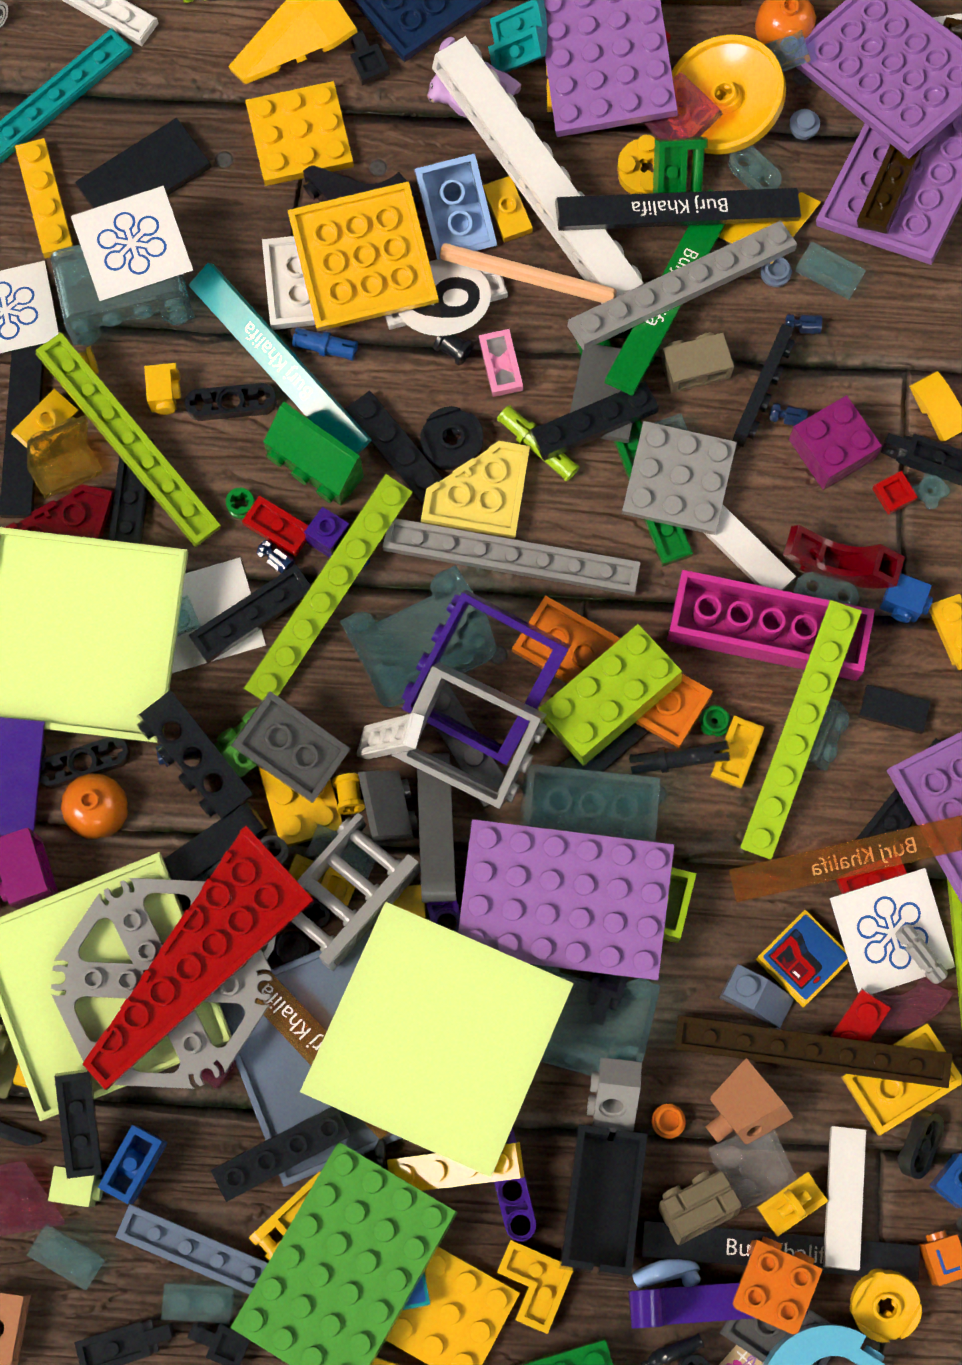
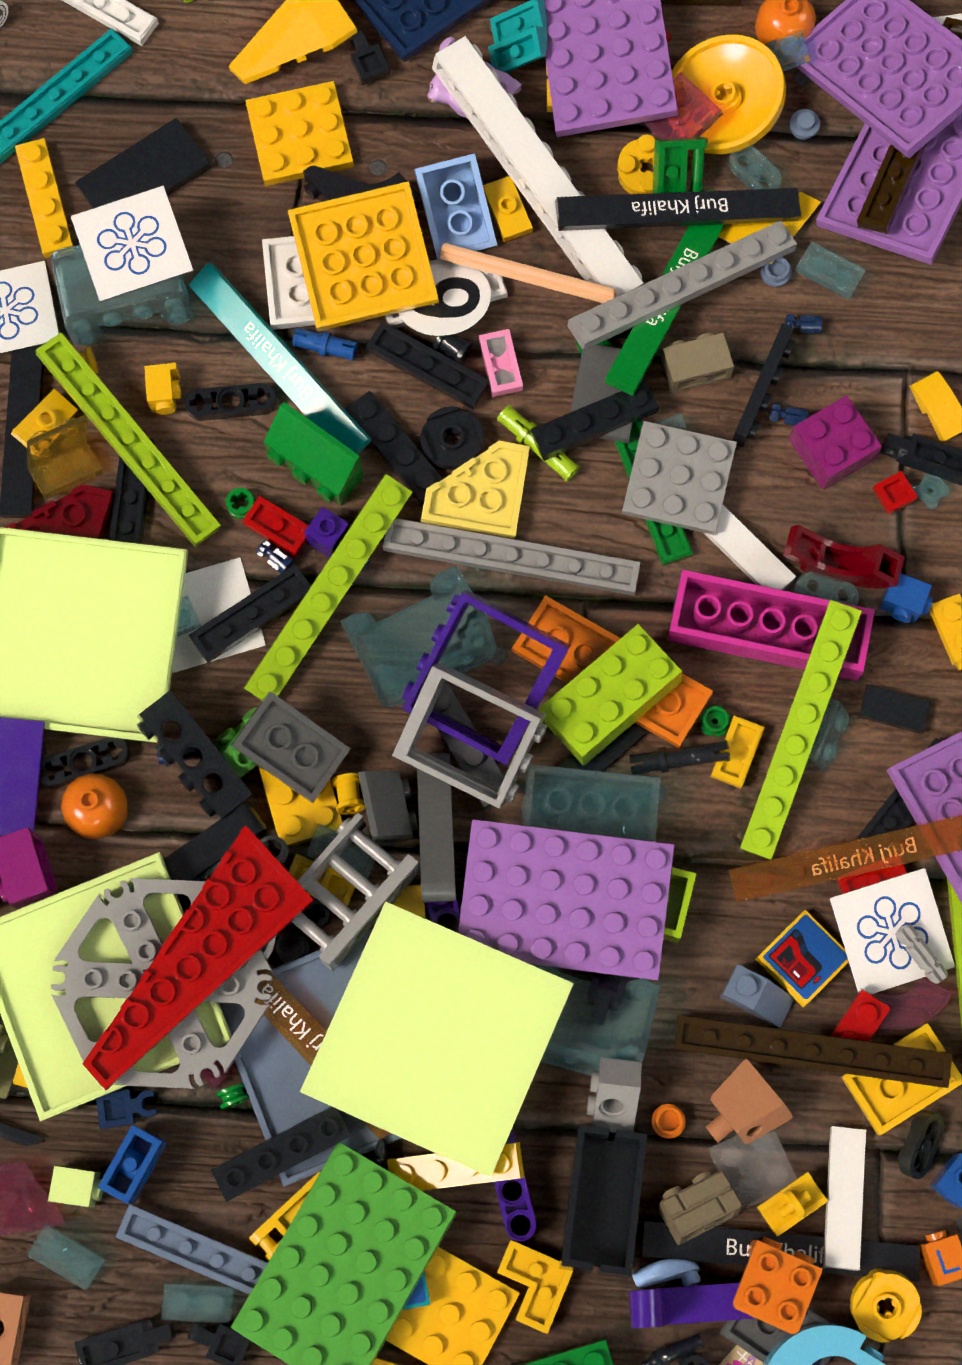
(78, 1123): black plate -> none
(120, 1108): none -> dark blue plate
(232, 1096): none -> green bush
(390, 736): white tile -> none
(427, 365): none -> black plate

